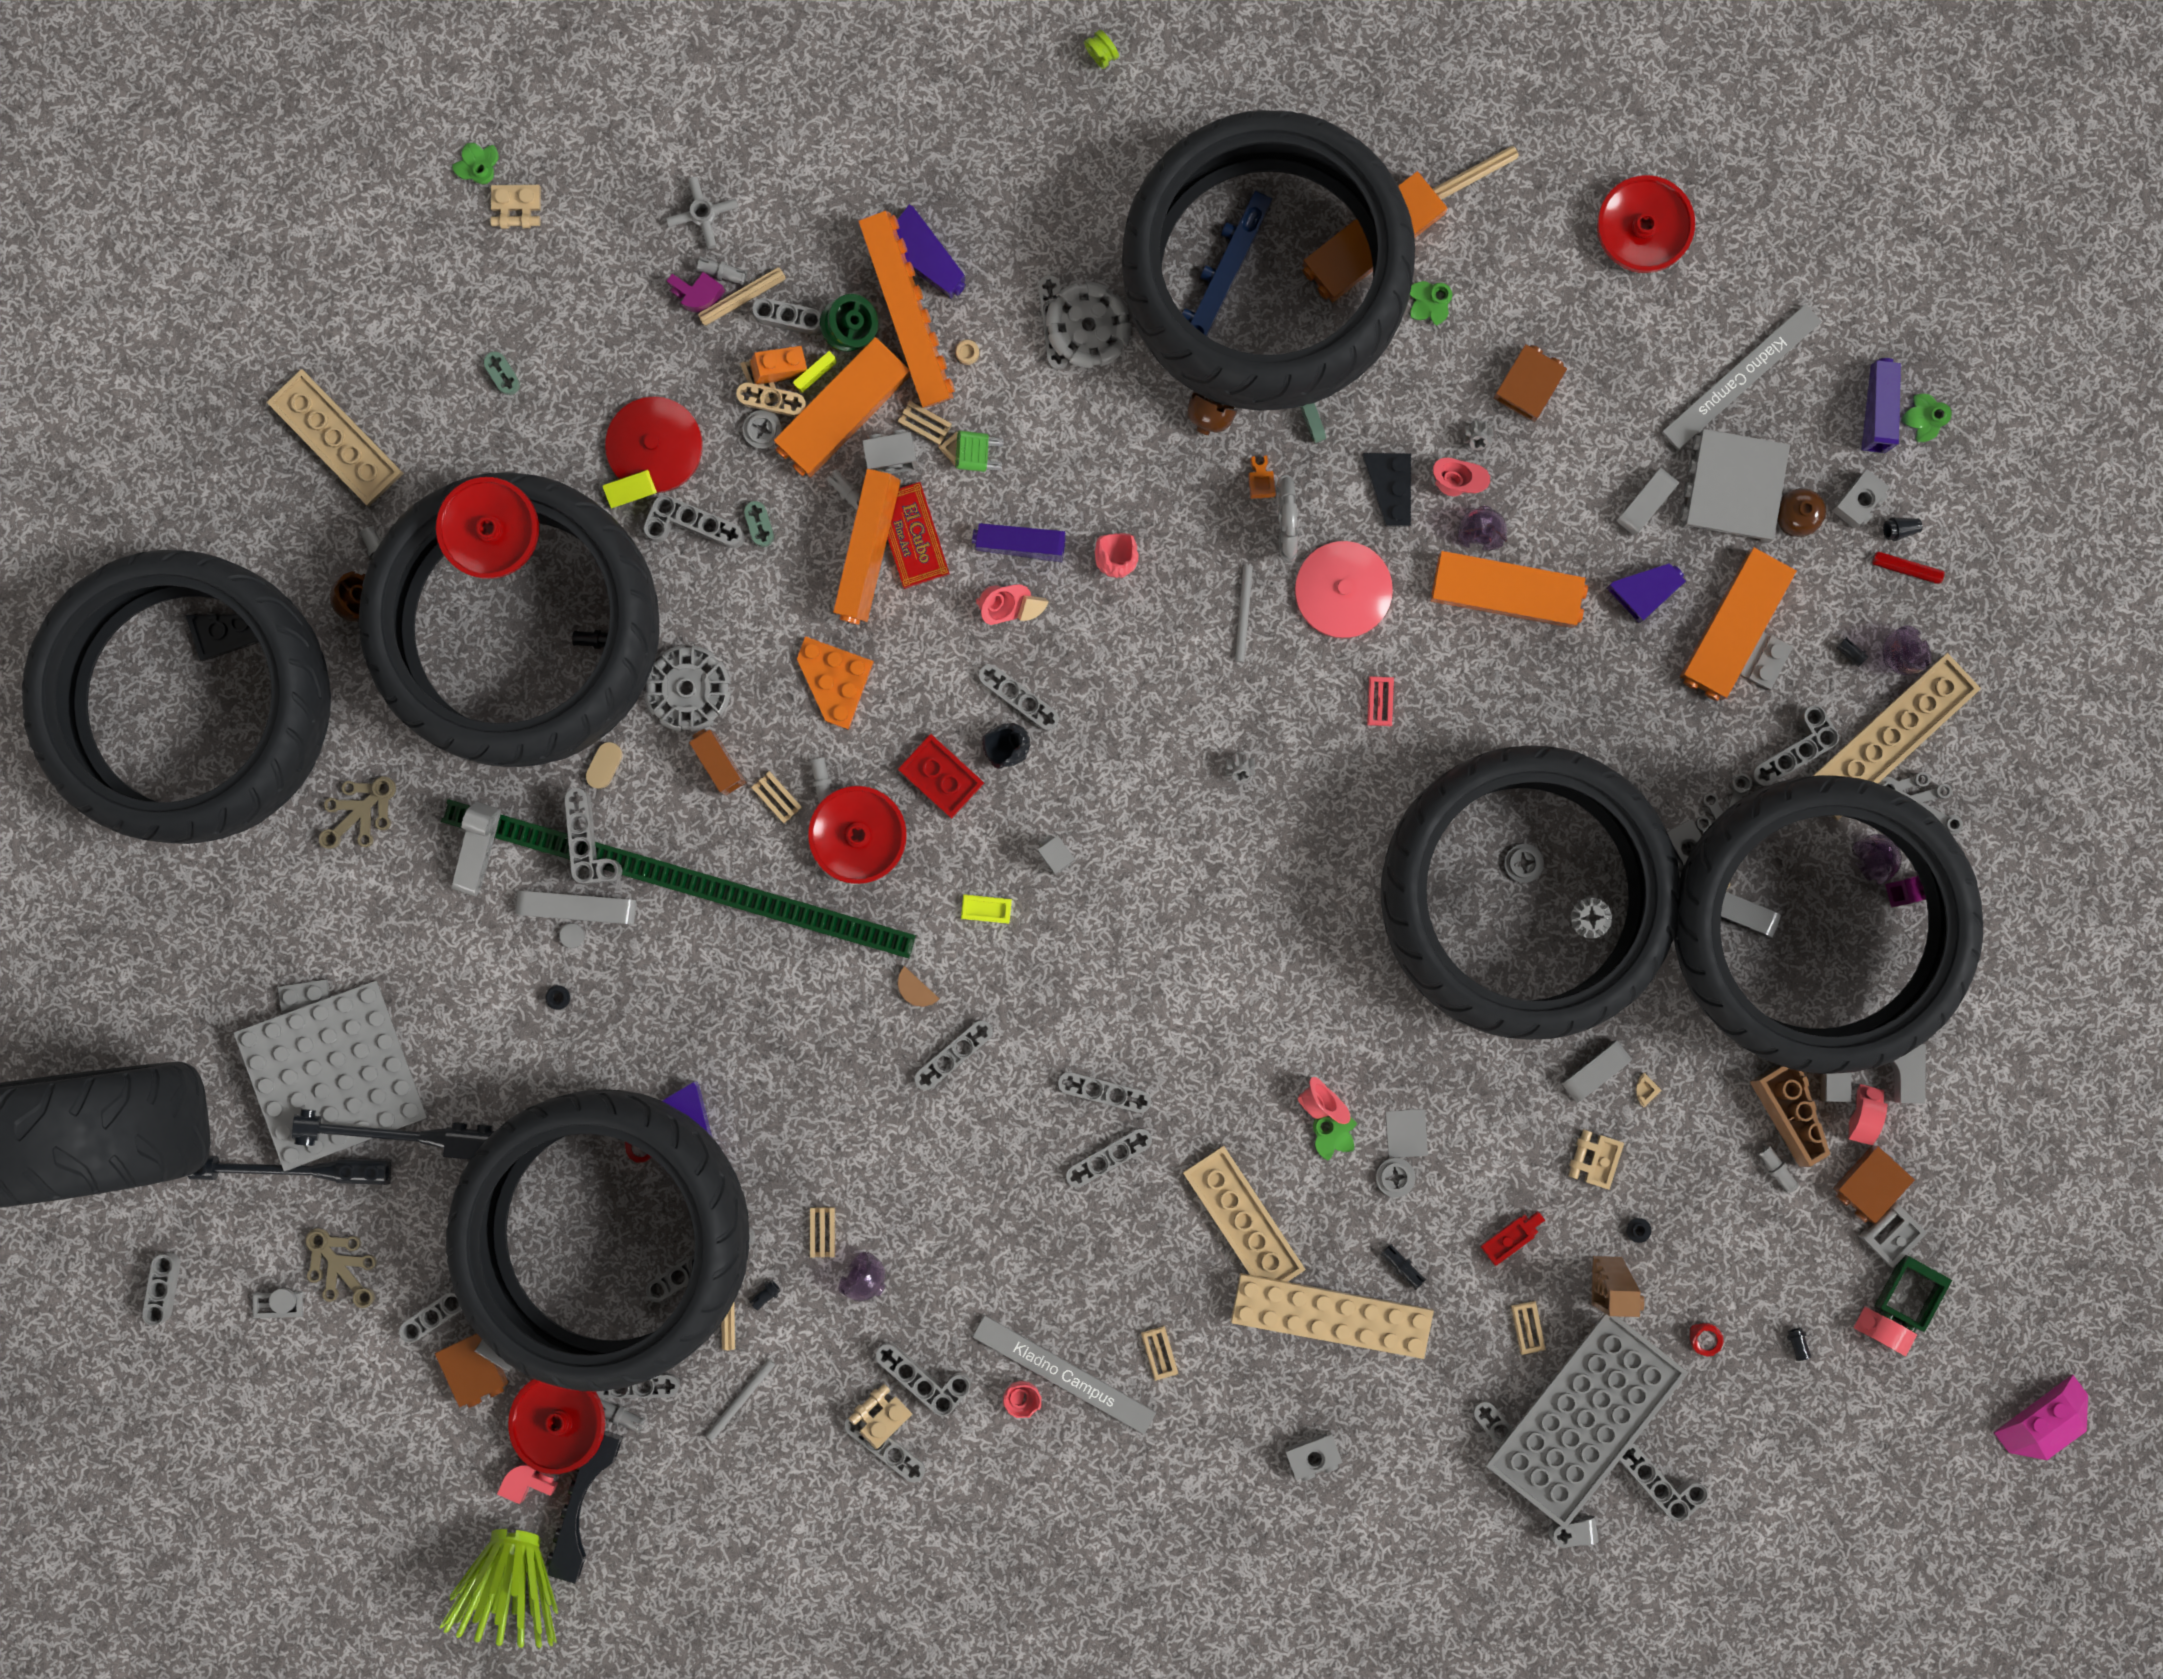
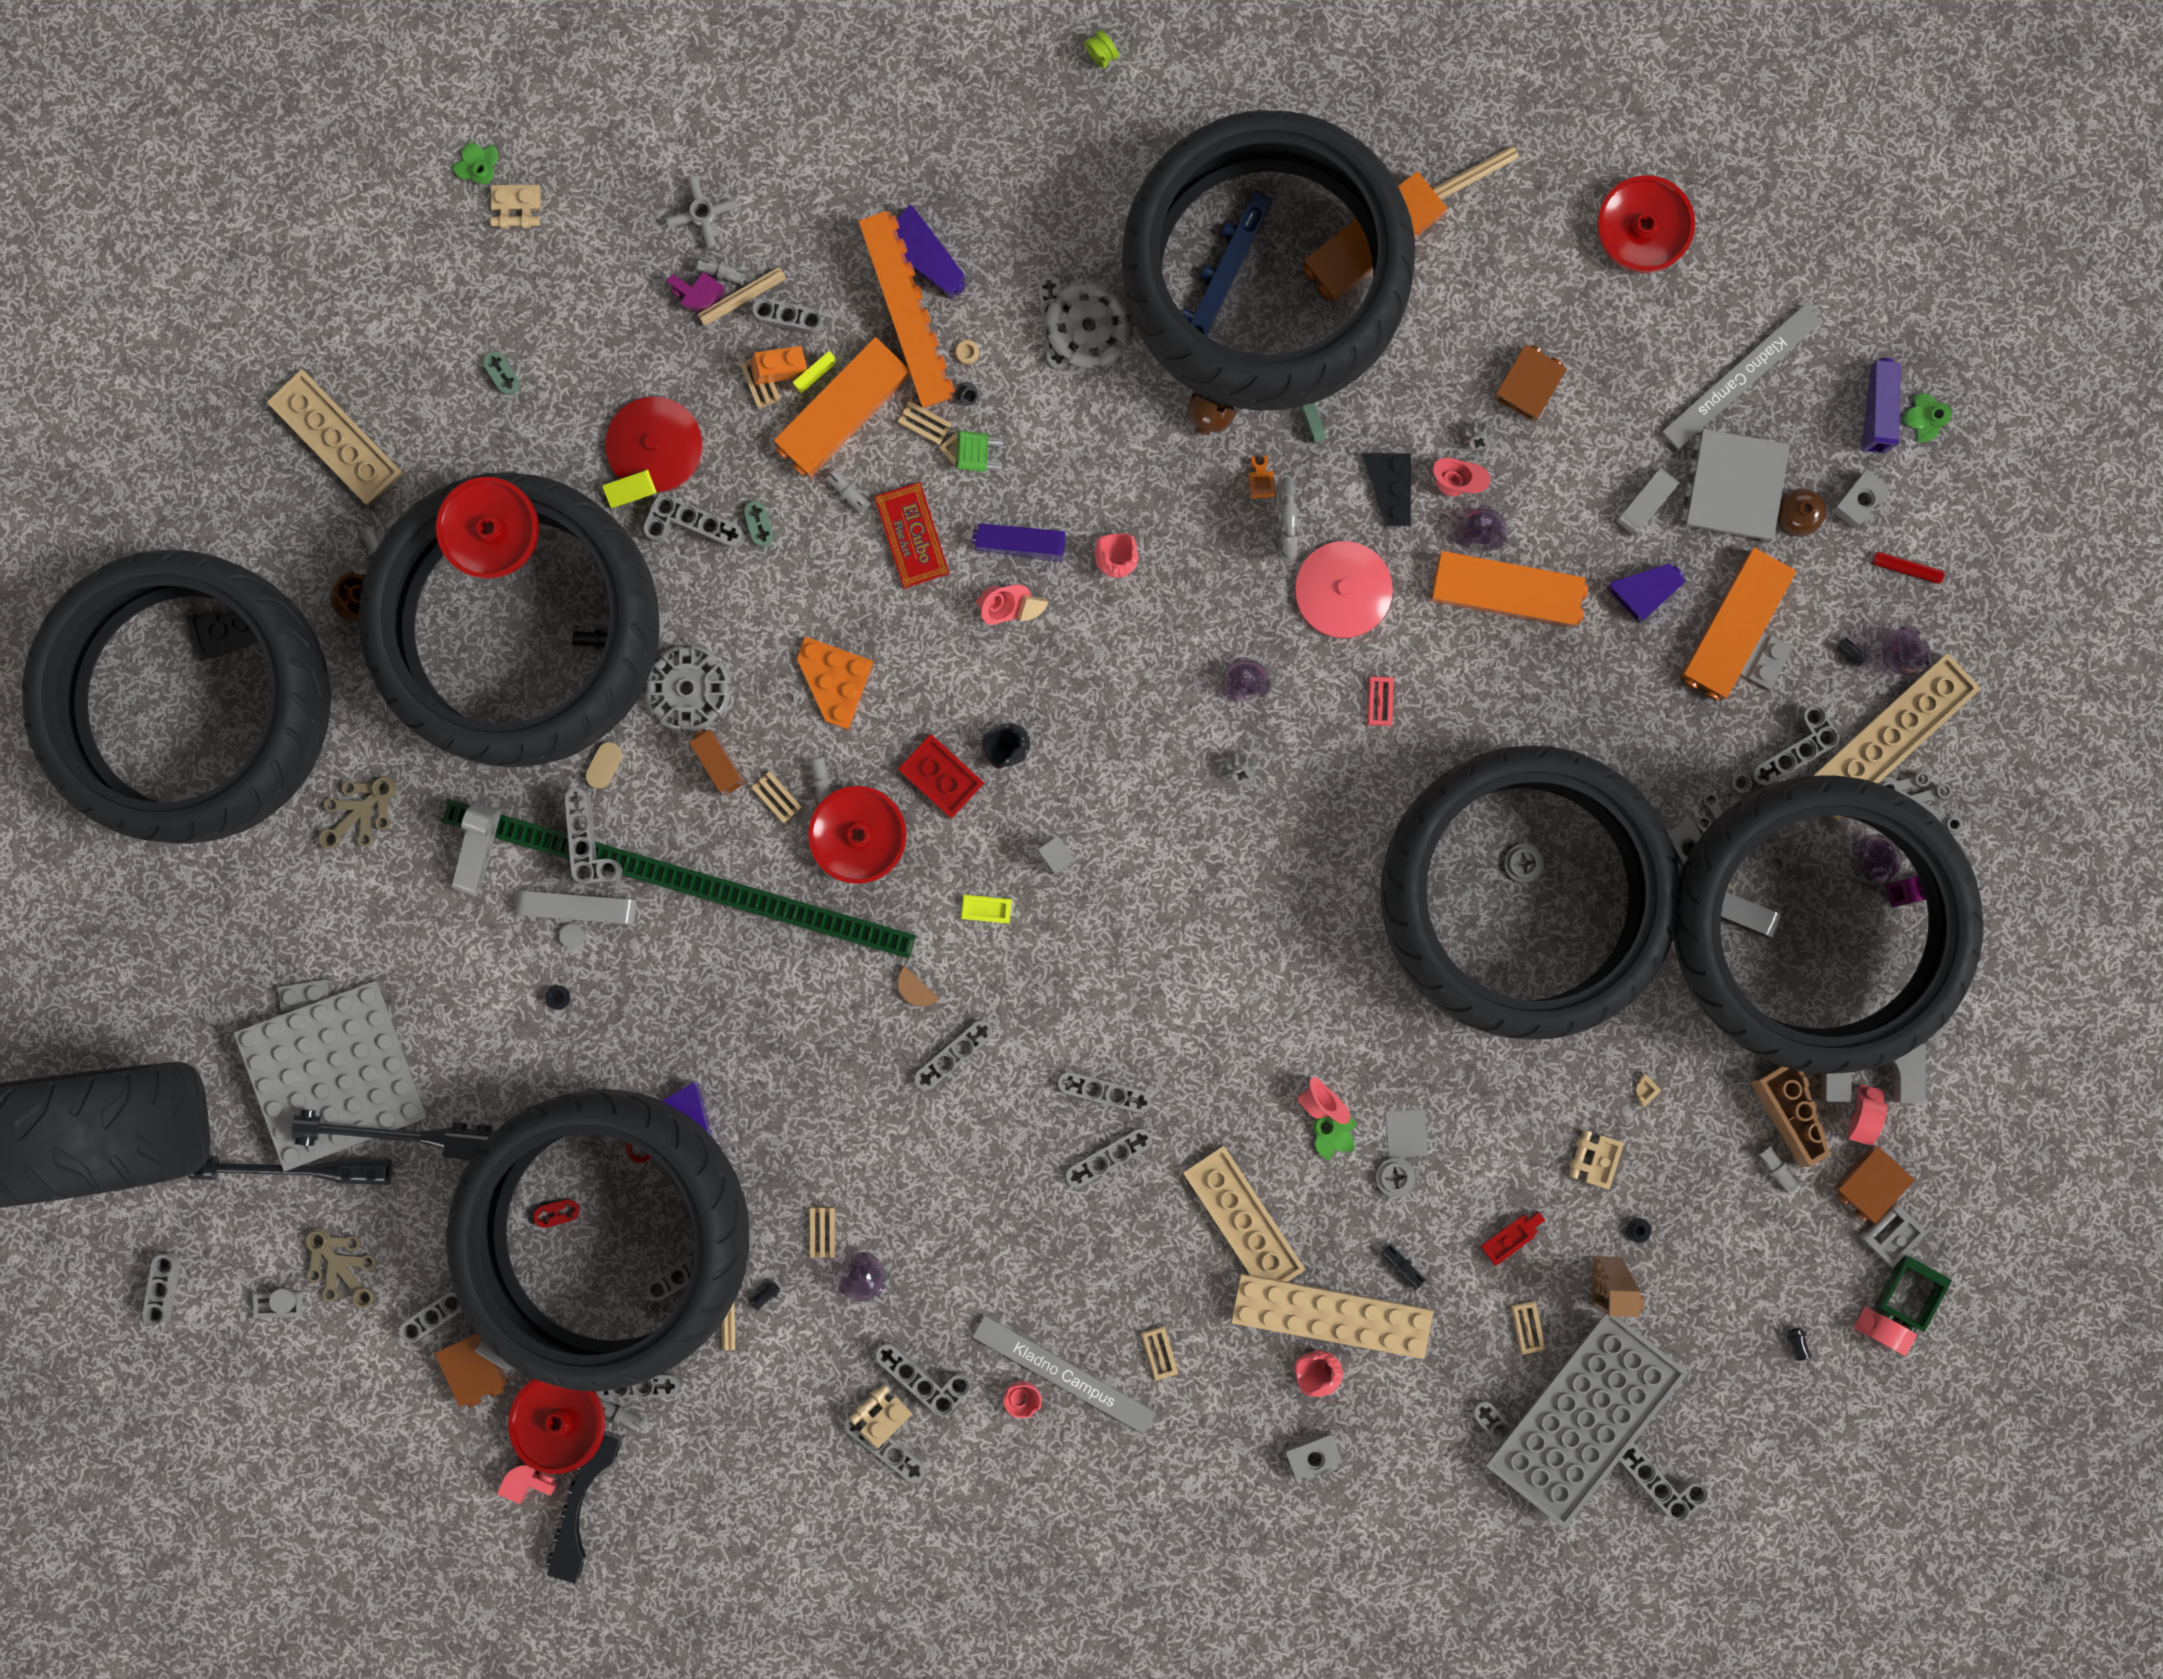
(498, 1575): lime plant -> none
(555, 1207): none -> red beam
(740, 1399): light grey bar -> none
(752, 401): tan beam -> none
(759, 418): light grey gear -> none
(849, 322): dark green wheel -> none
(866, 546): orange brick -> none
(891, 453): light grey brick -> none
(971, 396): none -> black plate
(1021, 694): light grey beam -> none
(1243, 613): light grey bar -> none
(1245, 678): none -> clear purple cylinder
(1318, 1373): none -> coral hair
(1427, 304): bright green plate -> none
(1579, 1532): light grey piece -> none
(1583, 909): light grey gear -> none
(1598, 1071): light grey beam -> none
(1696, 1330): red piece -> none
(1900, 528): black cone -> none
(2048, 1422): dark pink wedge -> none

